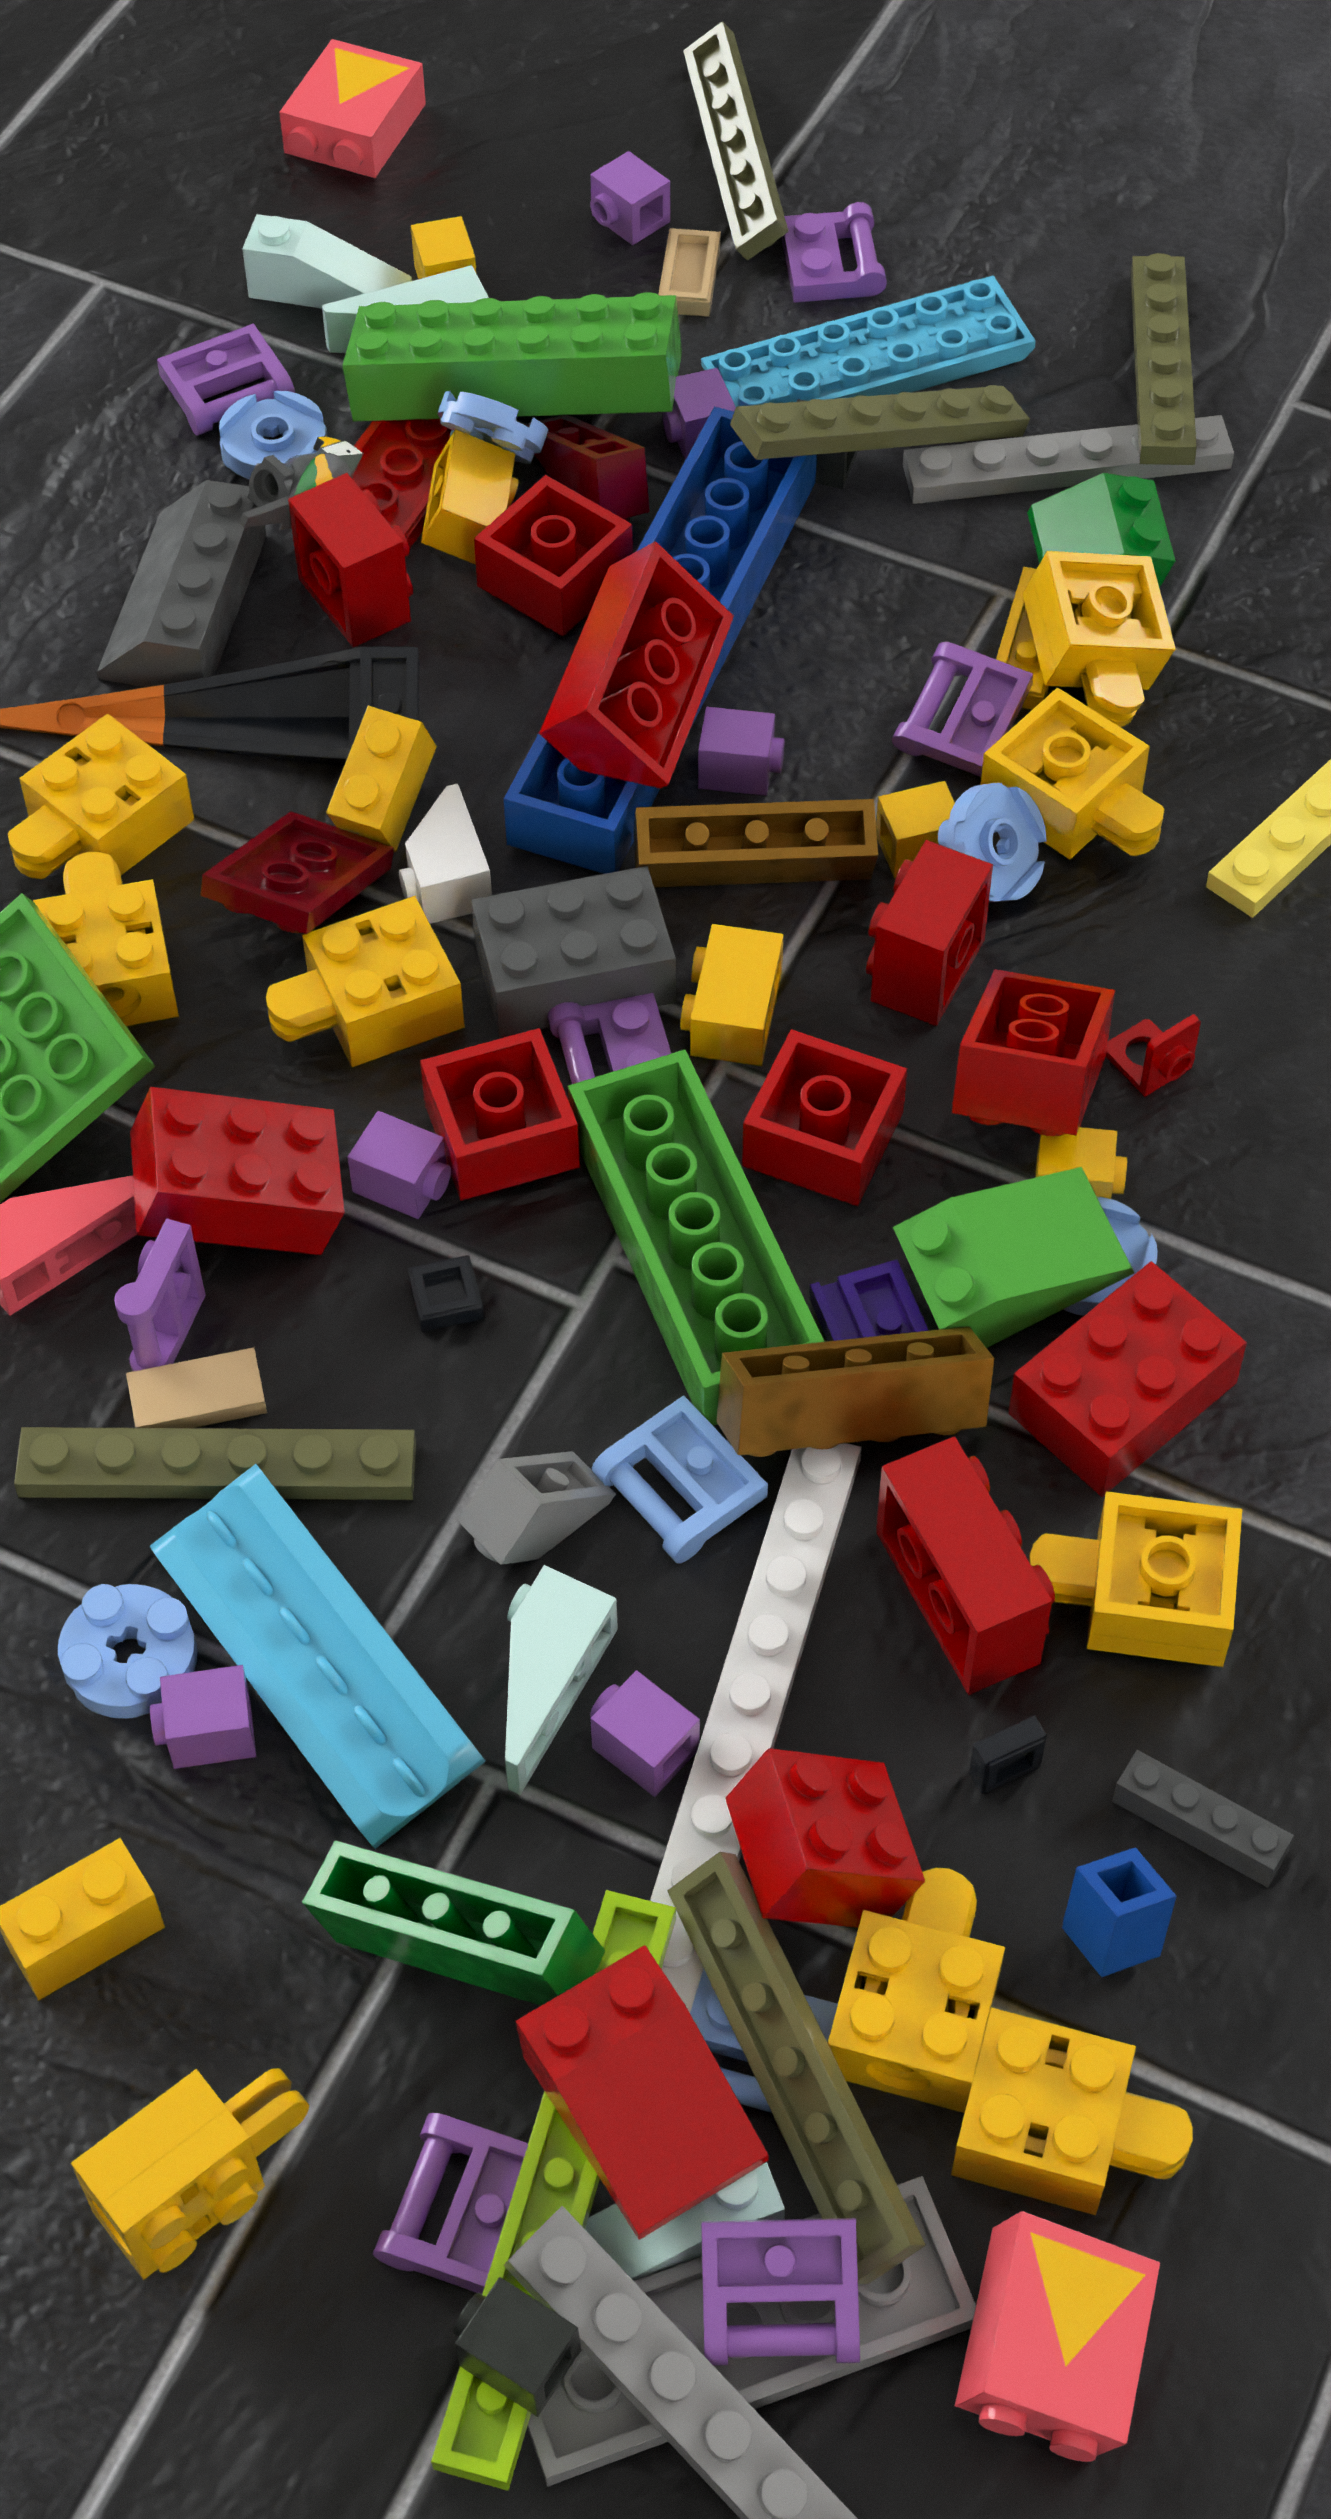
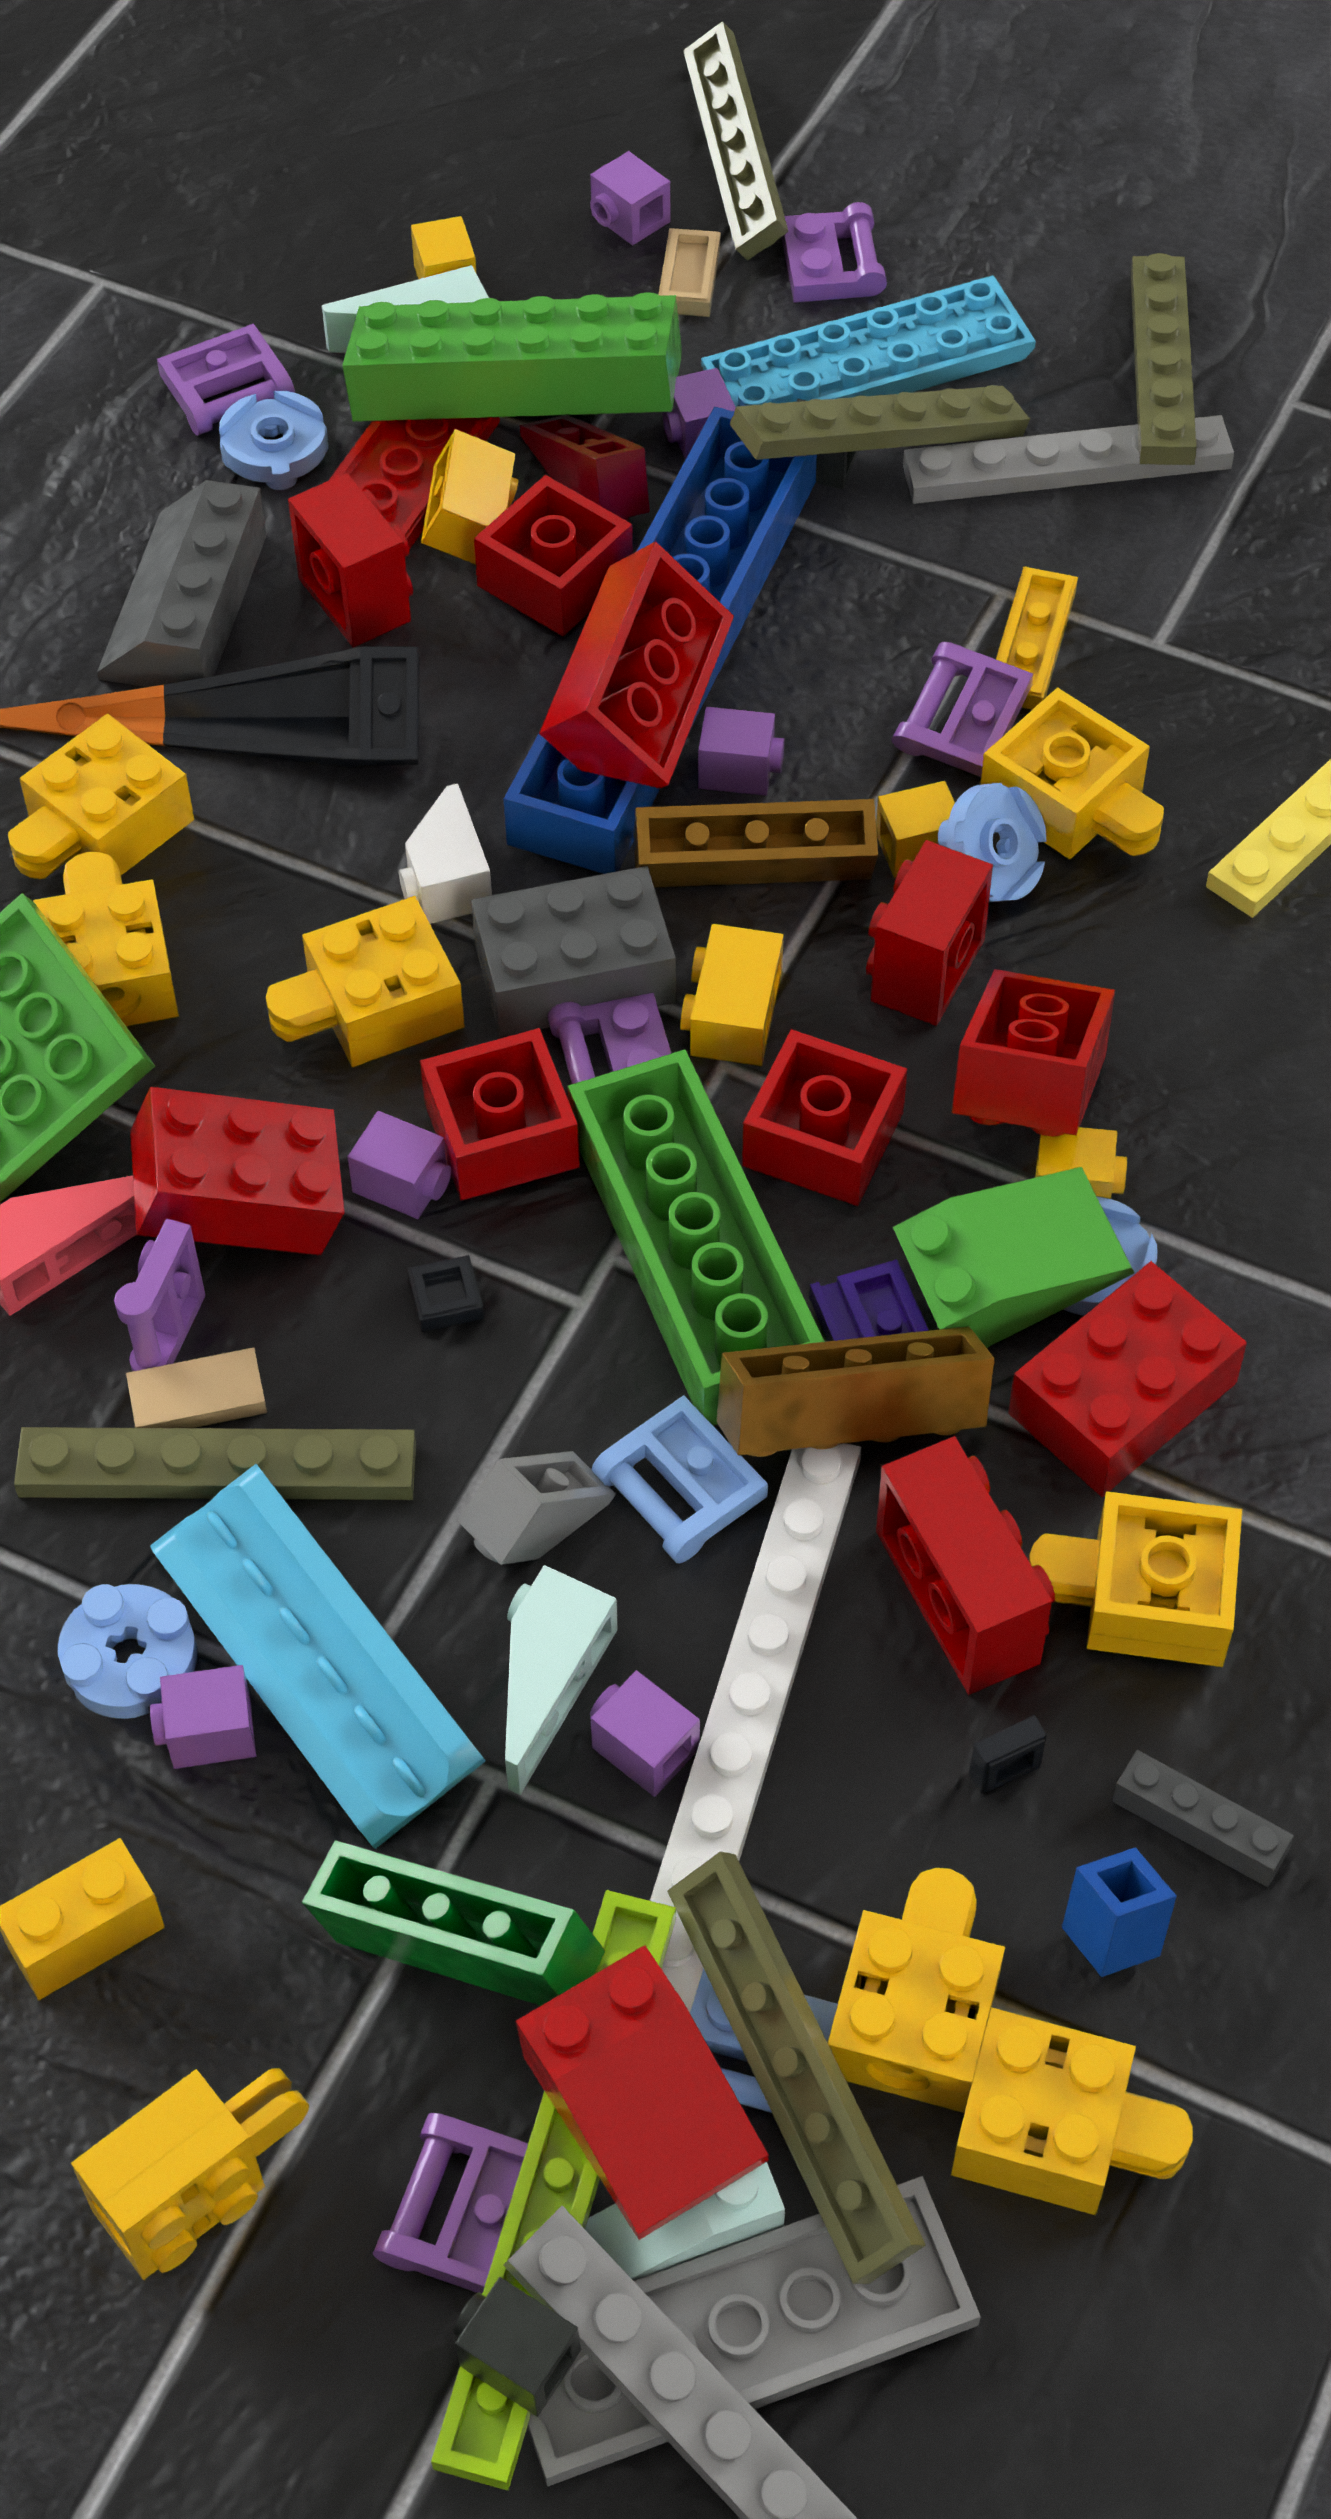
(276, 482): dark grey animal -> none
(296, 872): dark red plate -> none
(309, 266): light aqua slope -> none
(353, 108): coral brick -> none
(382, 777): yellow brick -> none
(492, 423): light blue plate -> none
(780, 2265): medium lavender plate -> none
(823, 1838): red brick -> none
(1058, 2337): coral brick -> none
(1099, 628): yellow brick -> none
(1105, 517): slope -> none
(1166, 1057): red bracket -> none

